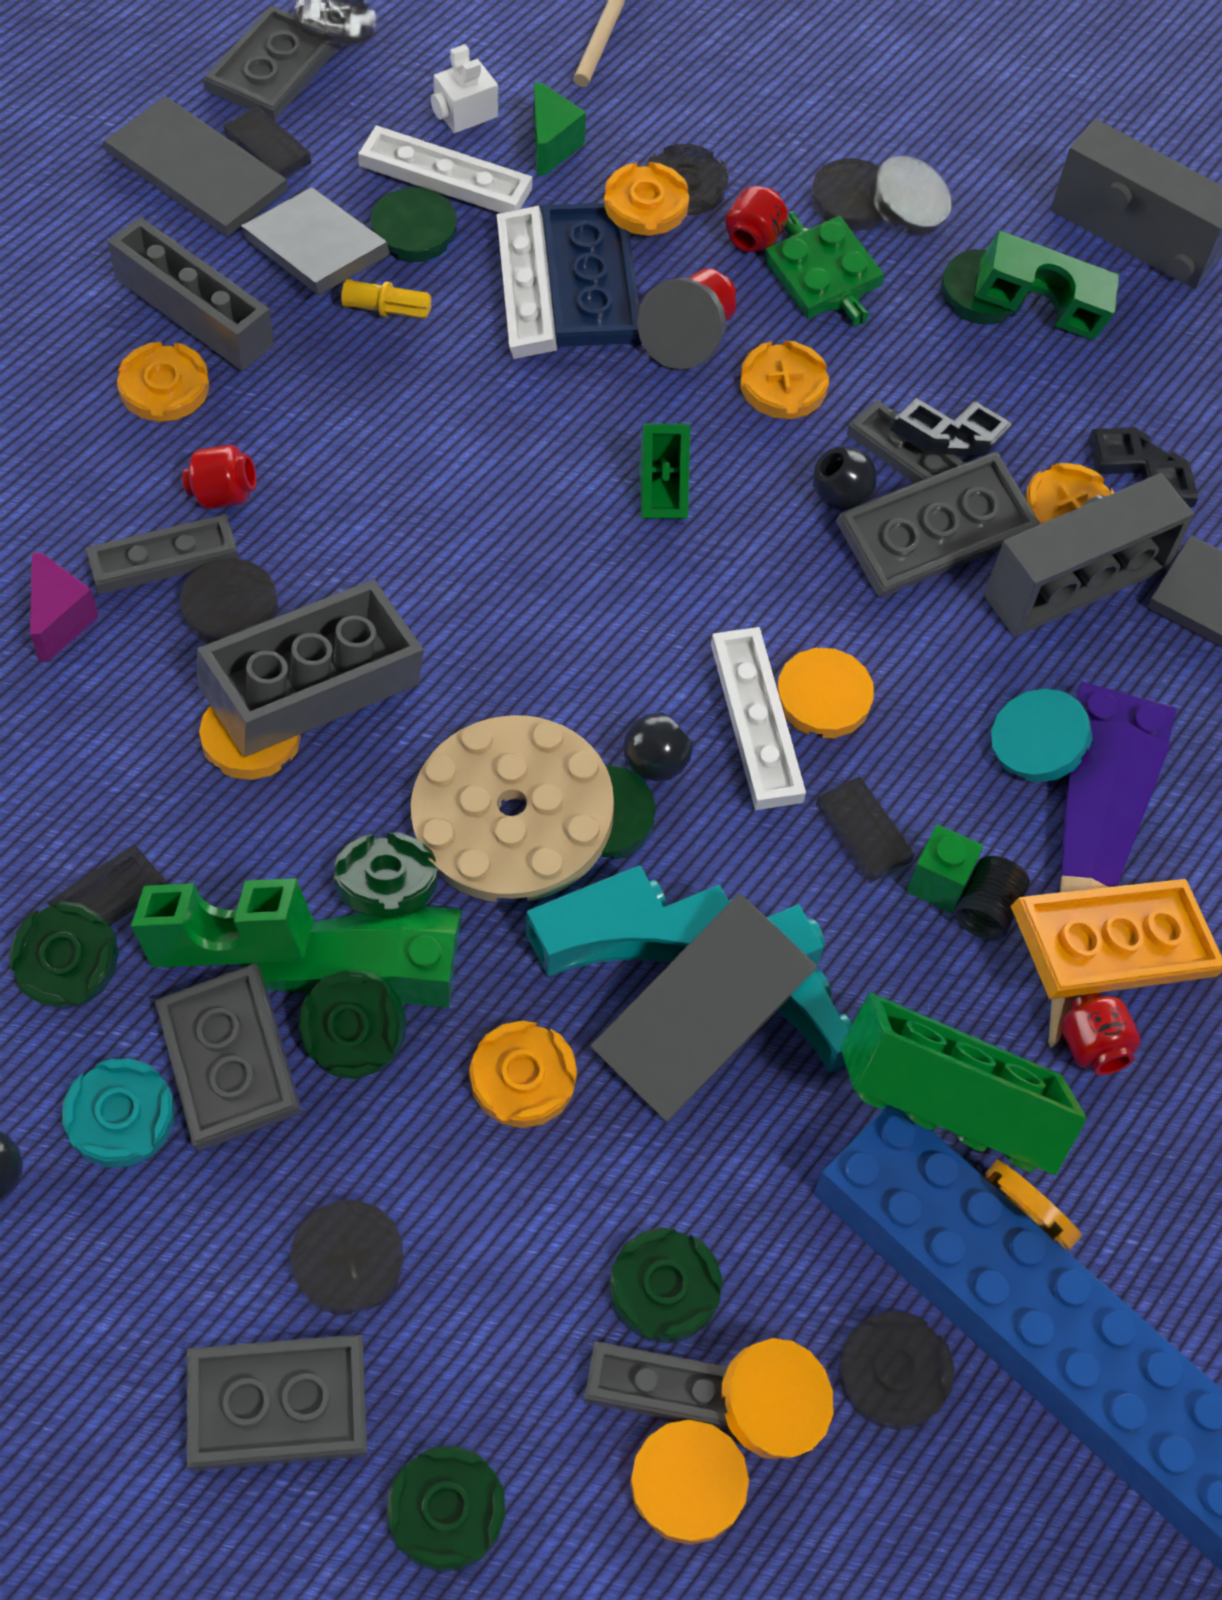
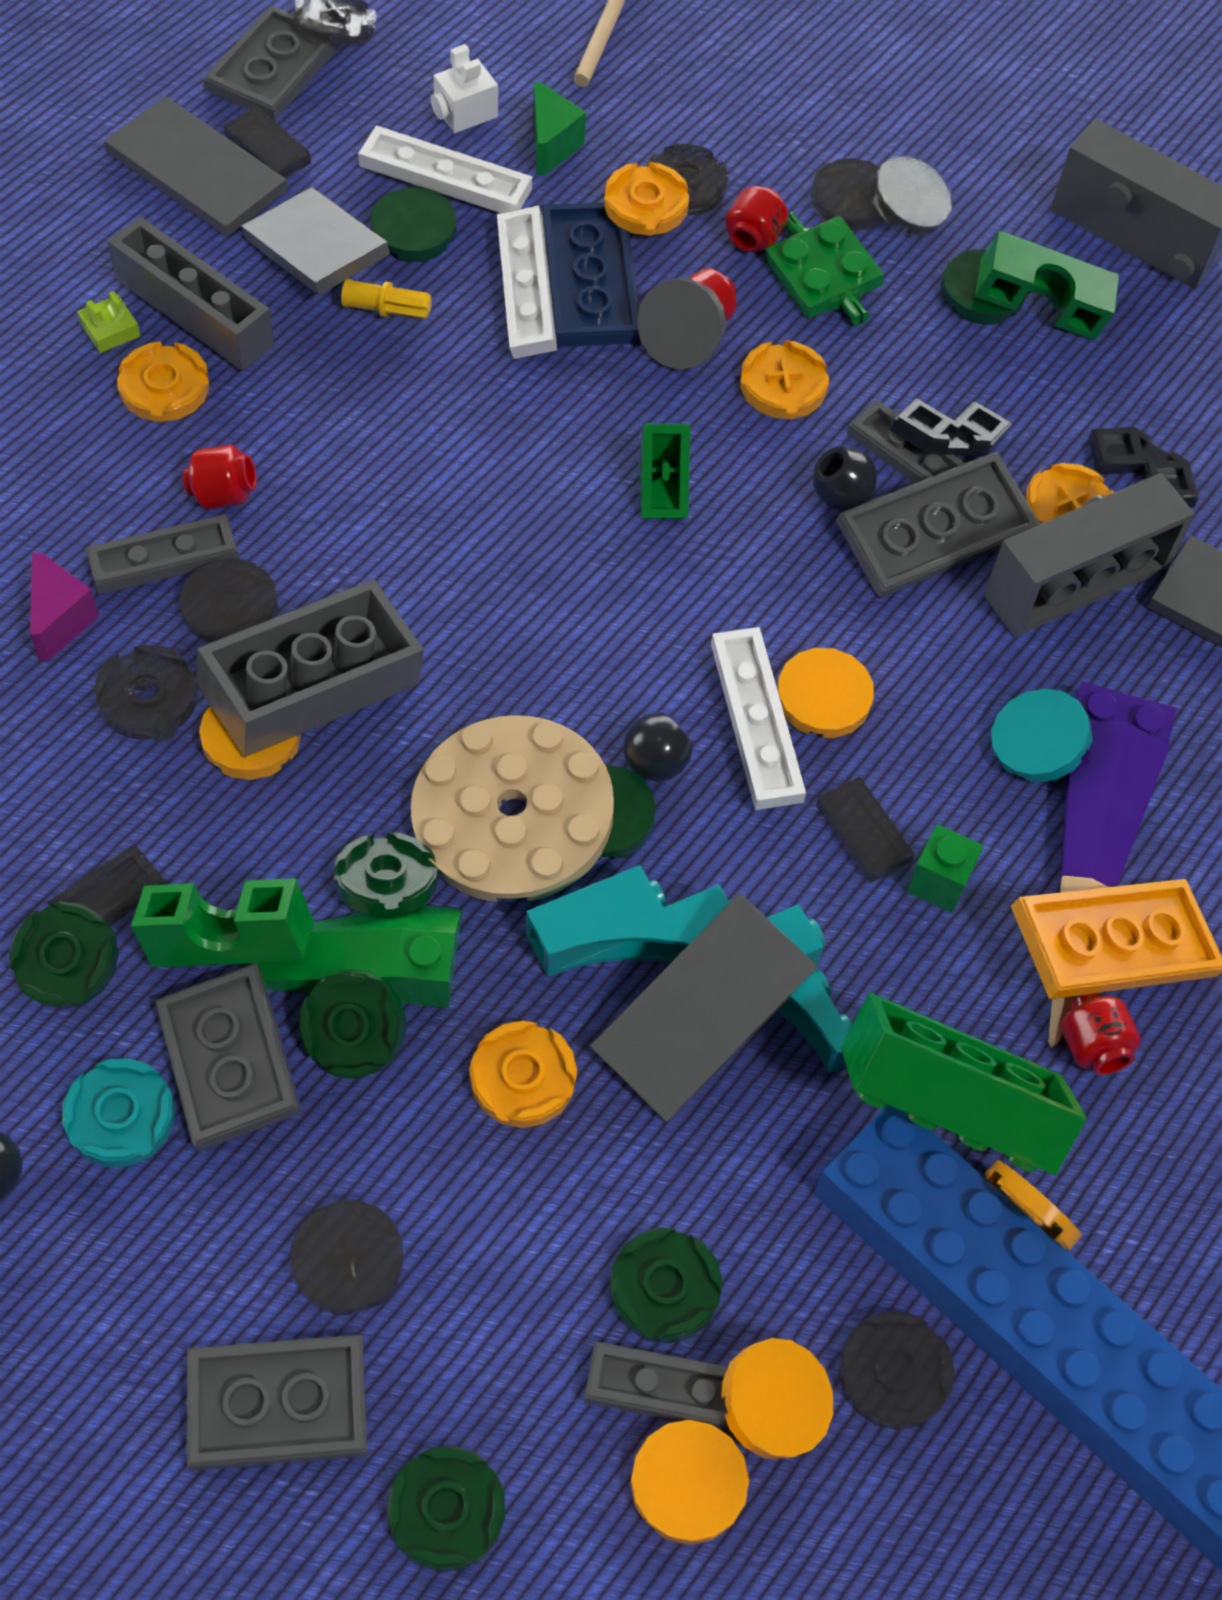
(108, 322): none -> lime tile
(152, 717): none -> clear smoke plate
(989, 896): black piece -> none

